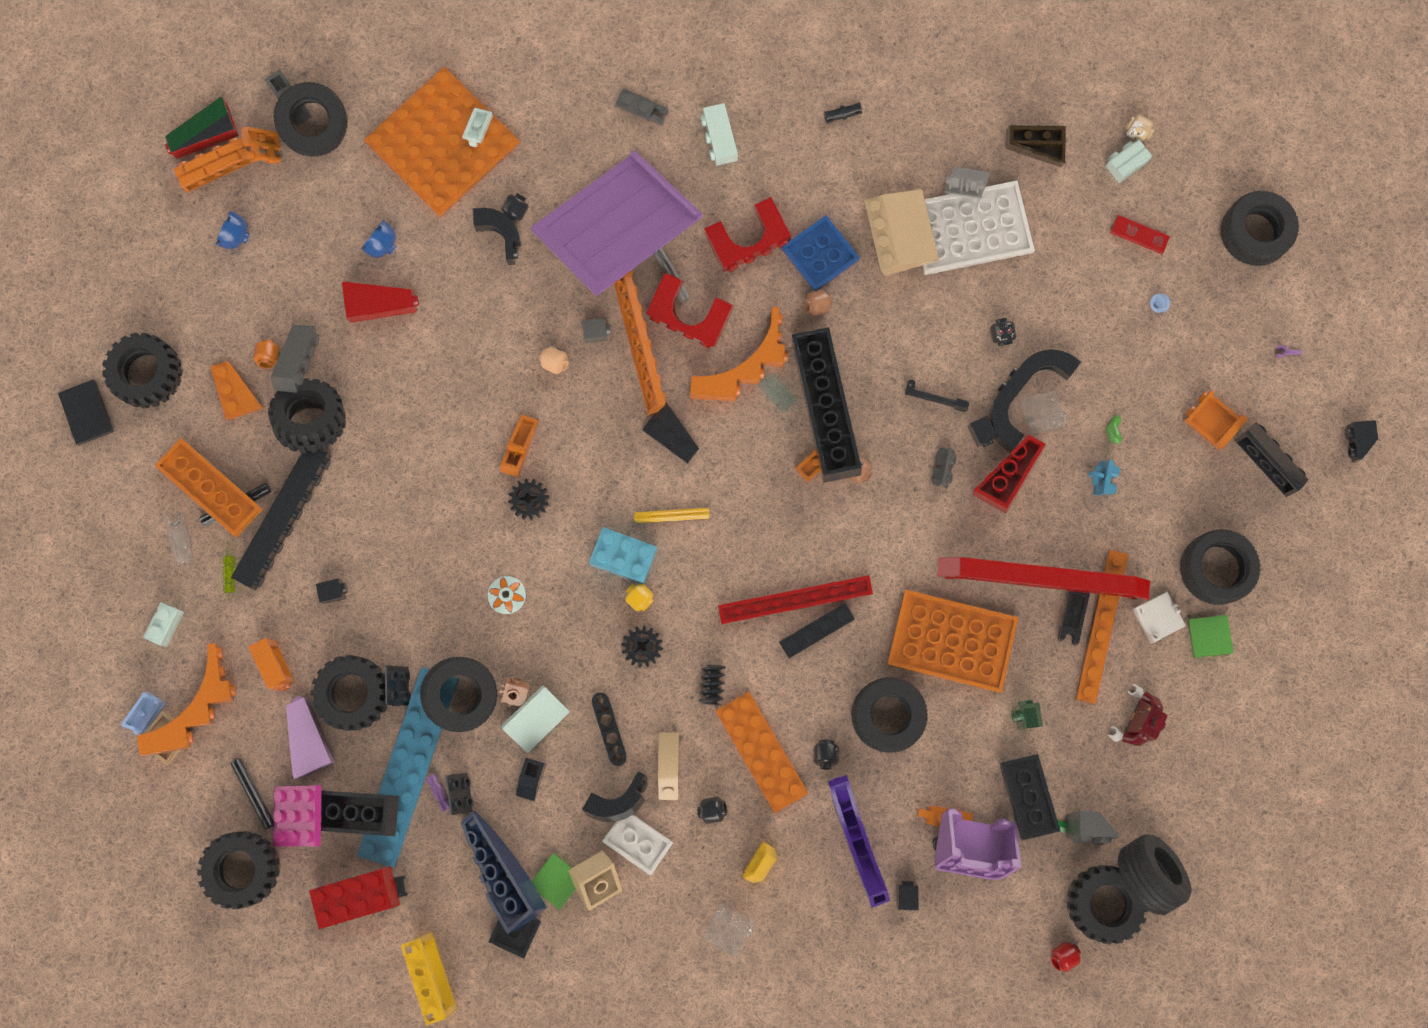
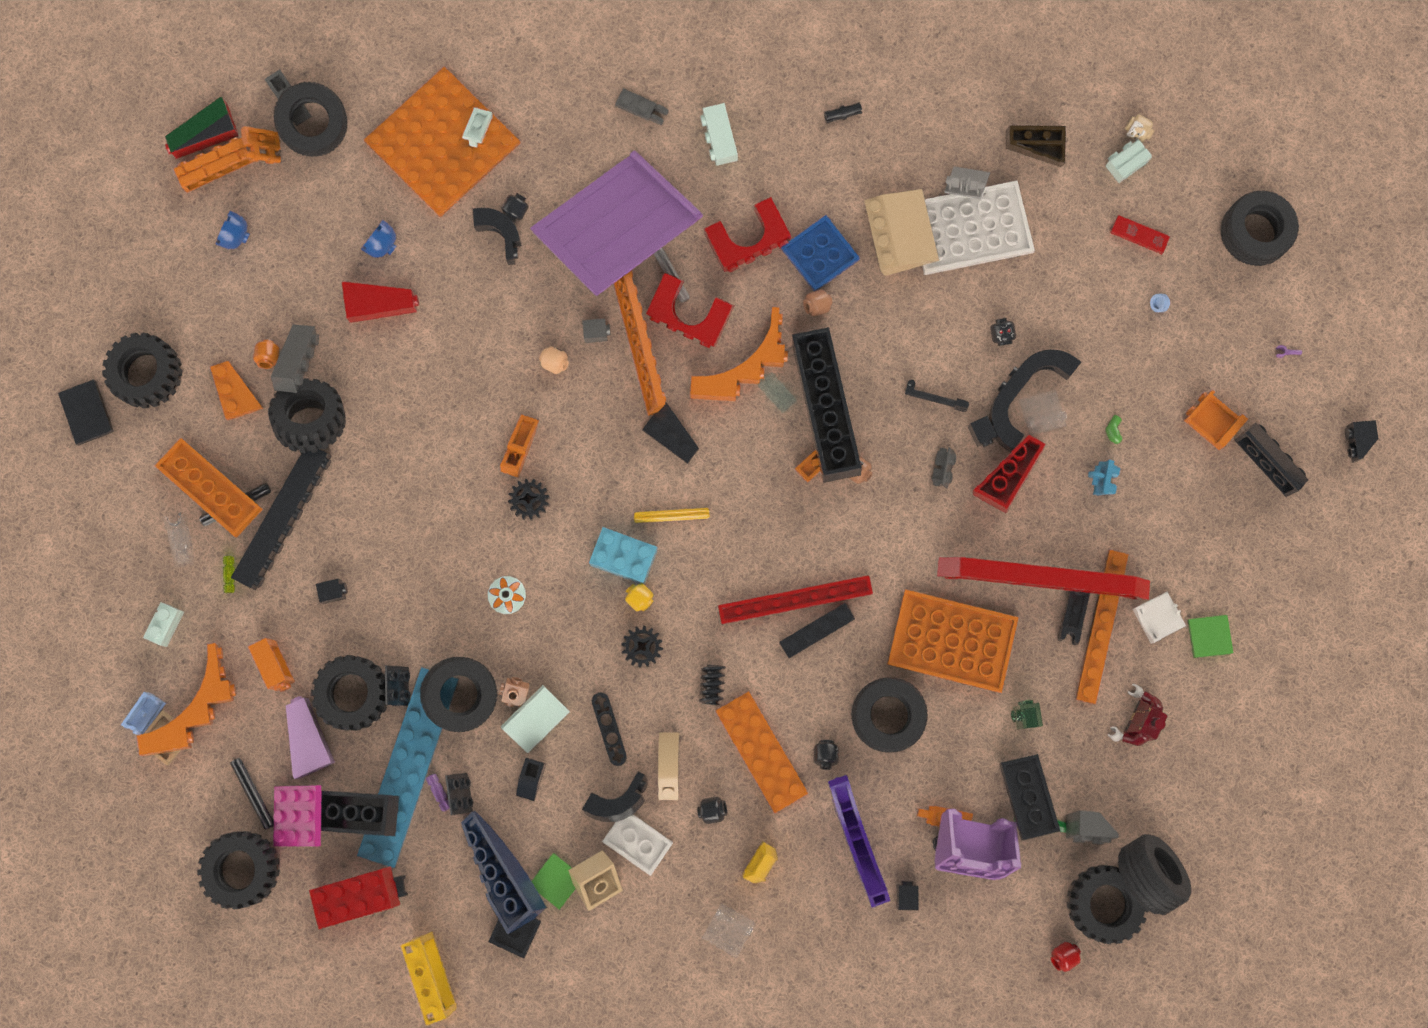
(1247, 562): black tyre -> none

